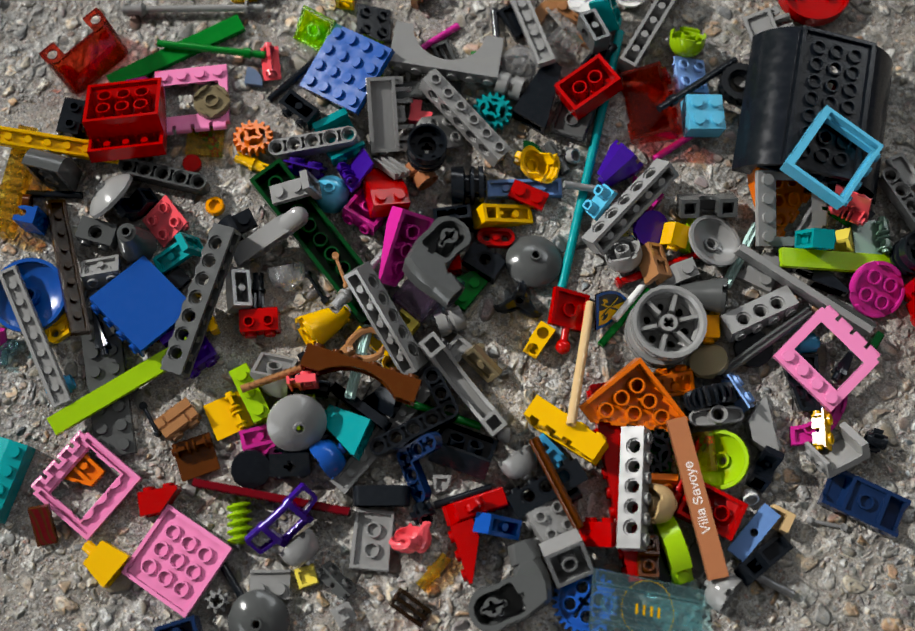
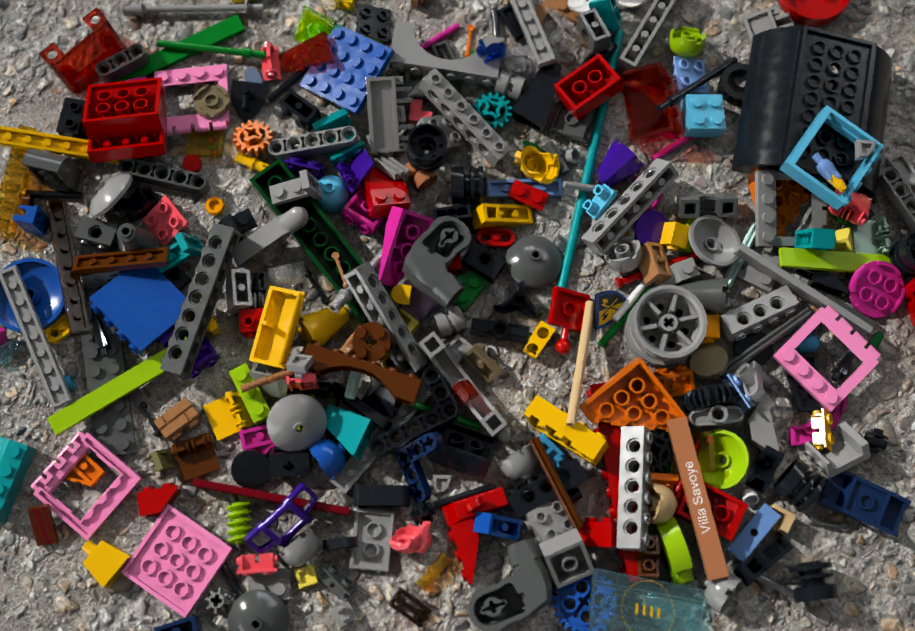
(119, 71): none -> dark grey beam
(121, 260): none -> reddish brown plate
(163, 460): none -> olive tile
(248, 98): none -> black shield
(265, 565): none -> coral hinge
(277, 327): none -> yellow container
(299, 364): none -> light grey tile
(308, 53): none -> clear red wing
(340, 543): none -> black beam
(379, 333): none -> reddish brown plate
(402, 294): none -> yellow tile
(465, 391): none -> clear red tile
(470, 28): none -> orange hinge
(492, 52): none -> clear blue bracket
(512, 332): none -> black piece
(753, 381): none -> light grey connector
(801, 487): none -> black wheel
(813, 582): none -> black wheel
(829, 172): none -> medium blue piece
(863, 148): none -> light grey tile

